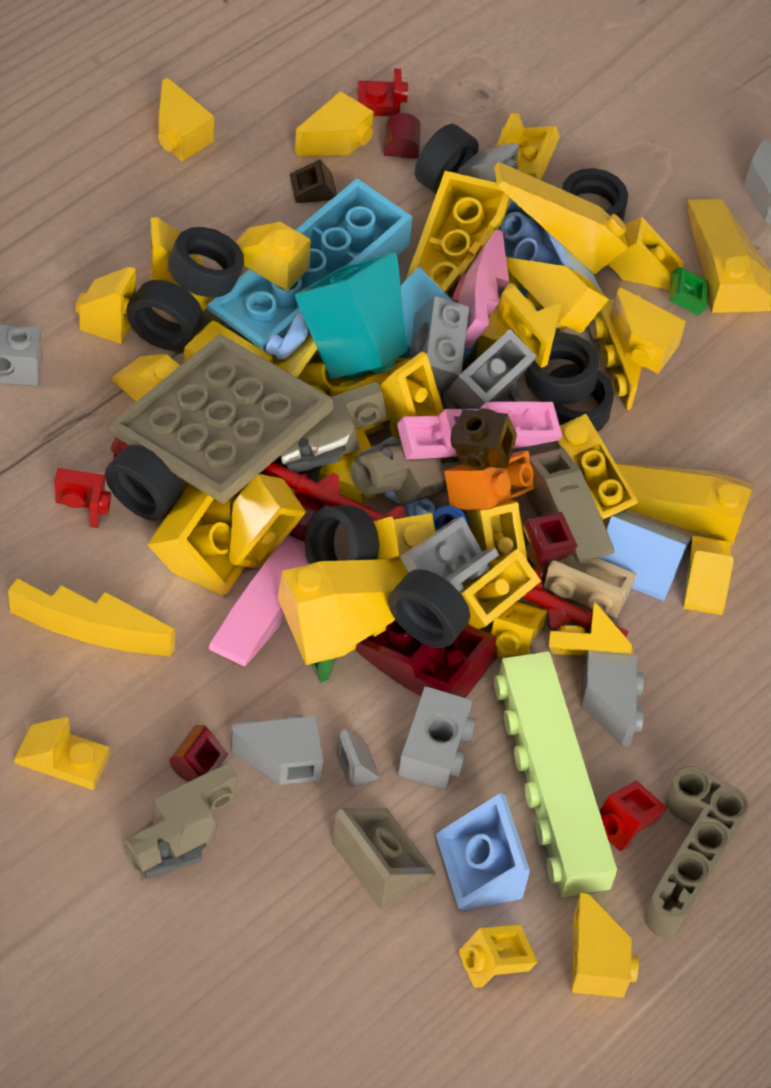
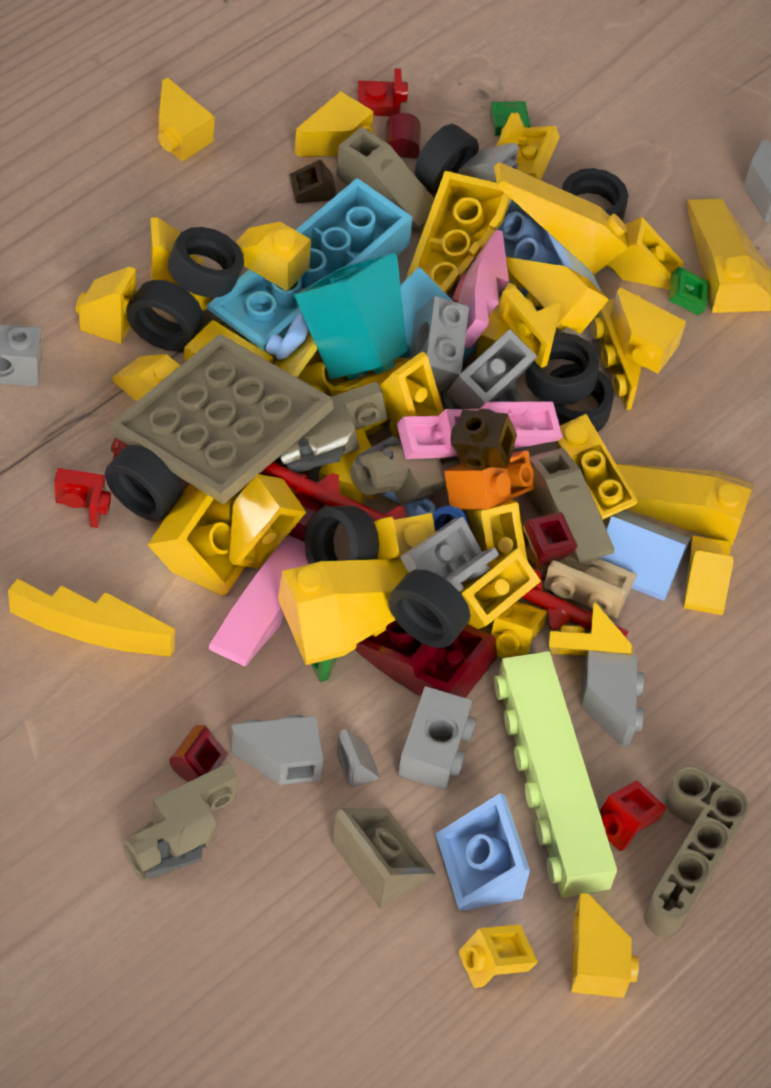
(58, 753): yellow slope -> none
(382, 169): none -> dark tan slope
(501, 111): none -> green tile

